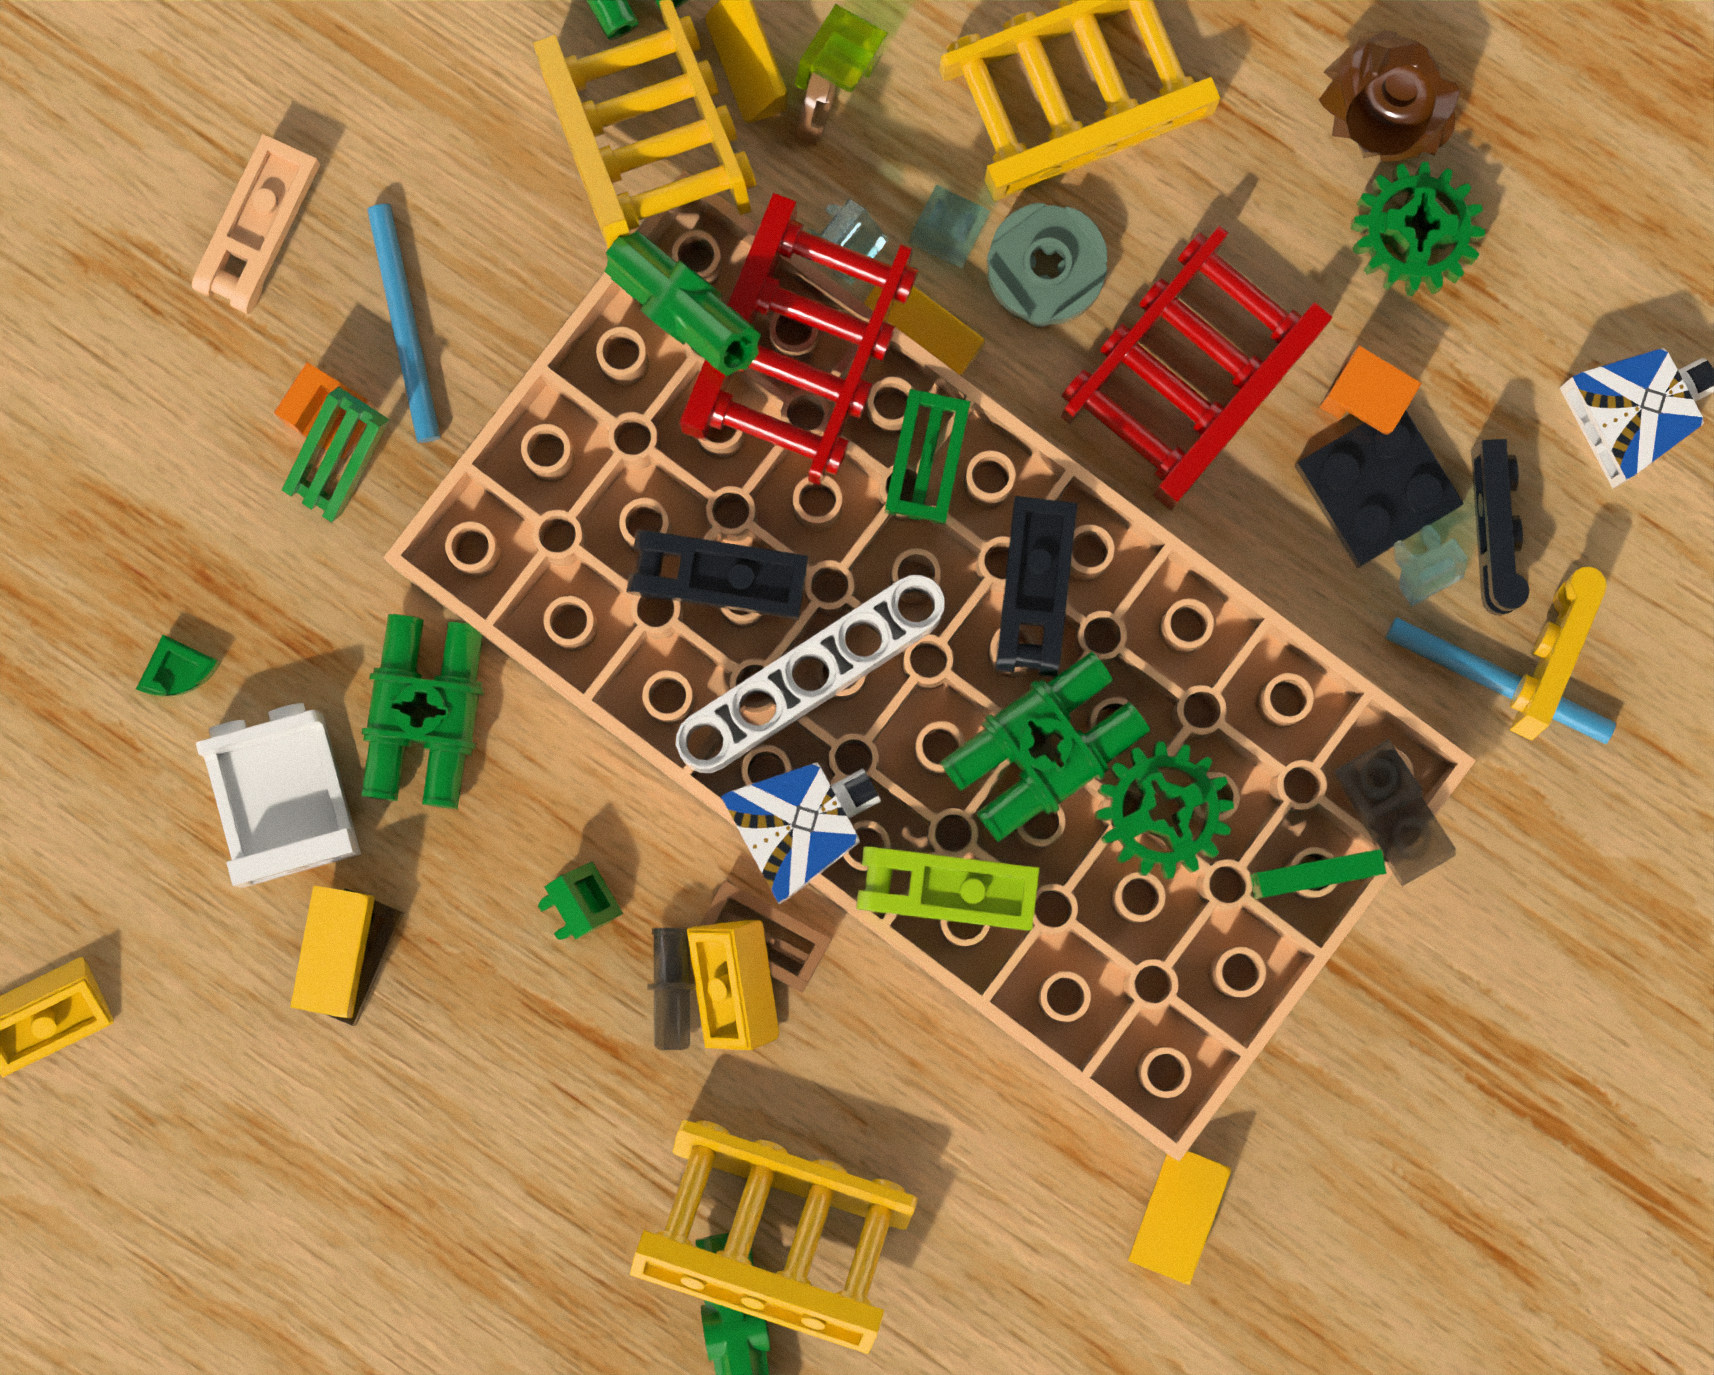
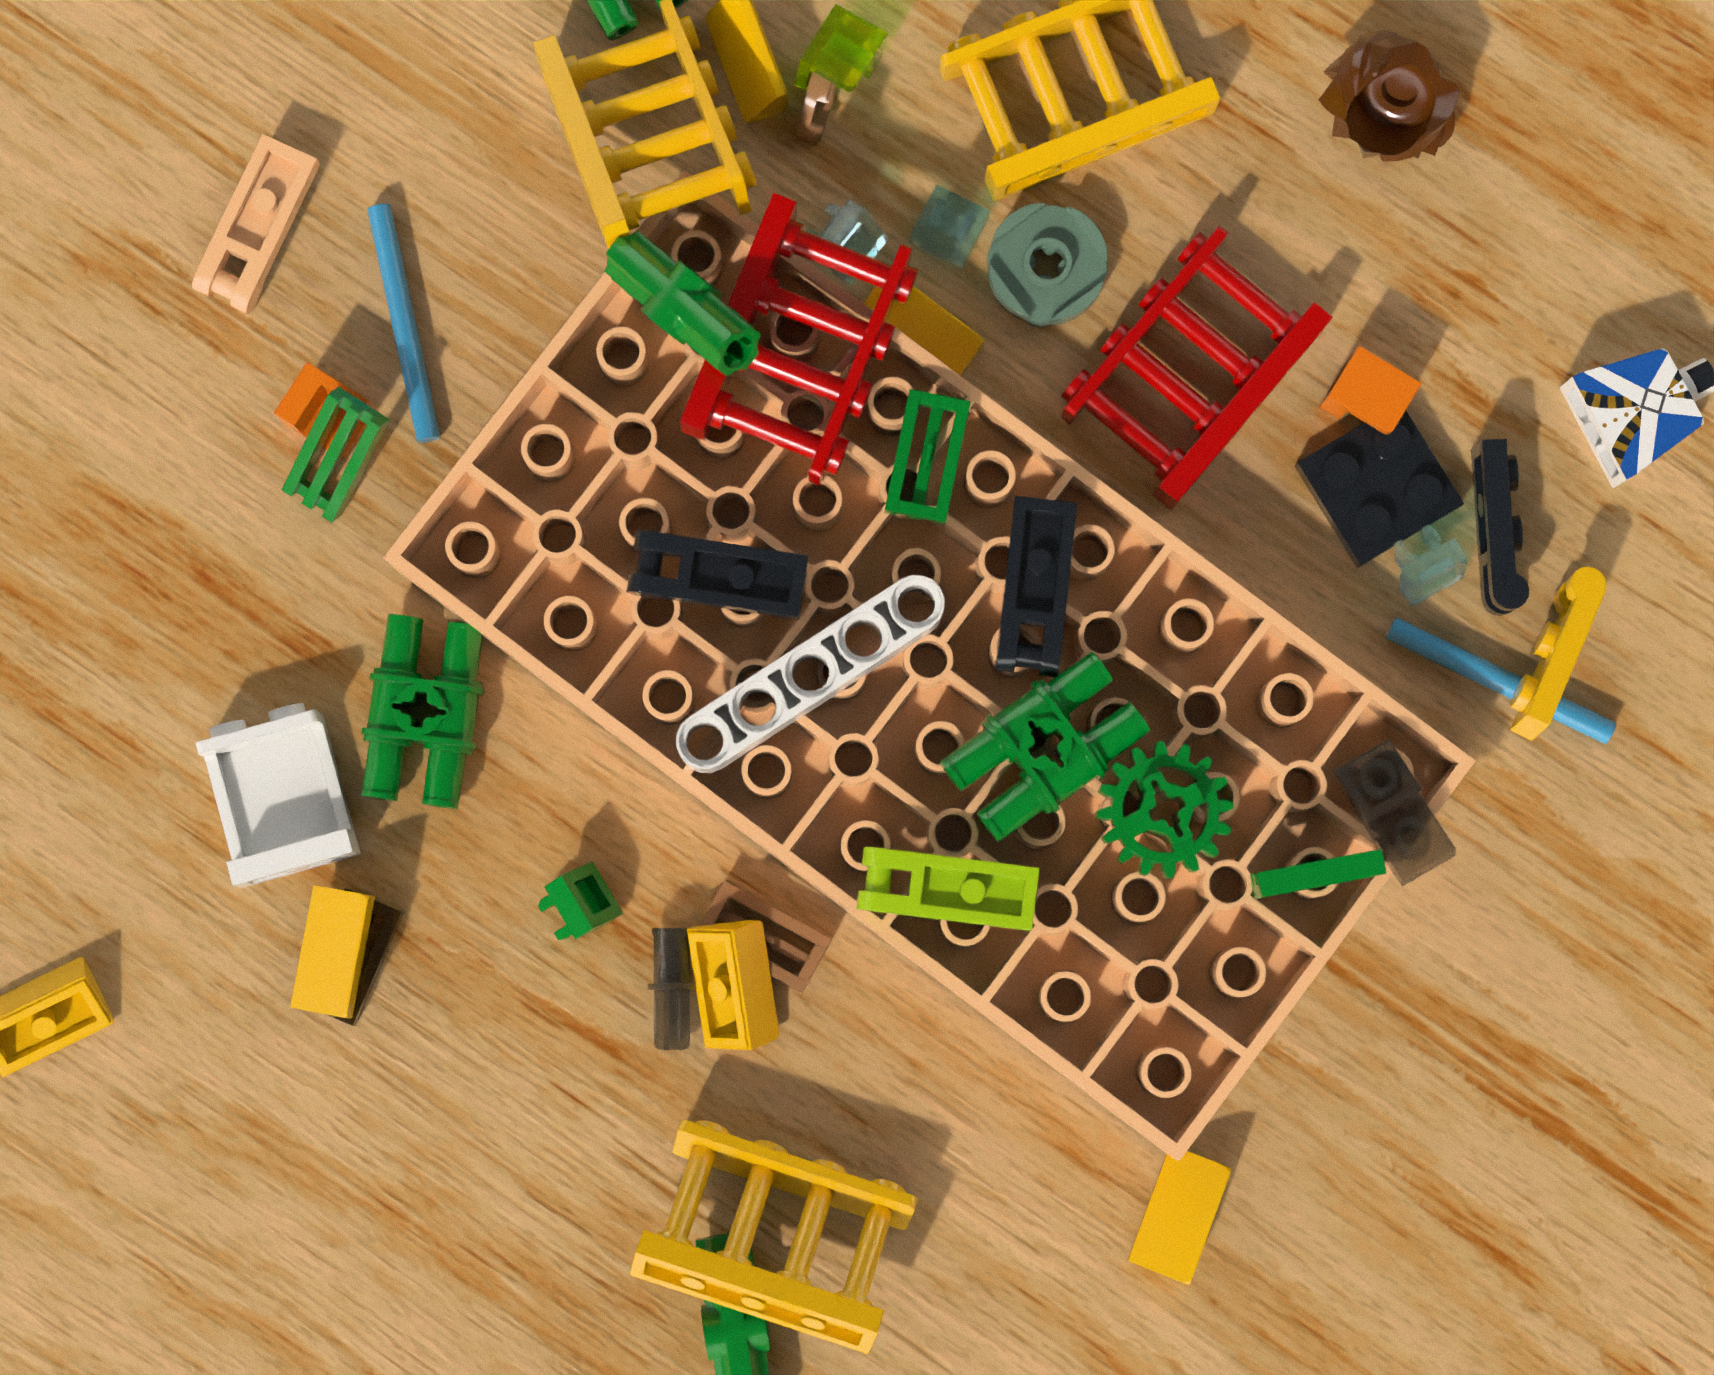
(176, 669): green tile -> none
(799, 823): torso -> none
(1392, 228): green gear -> none

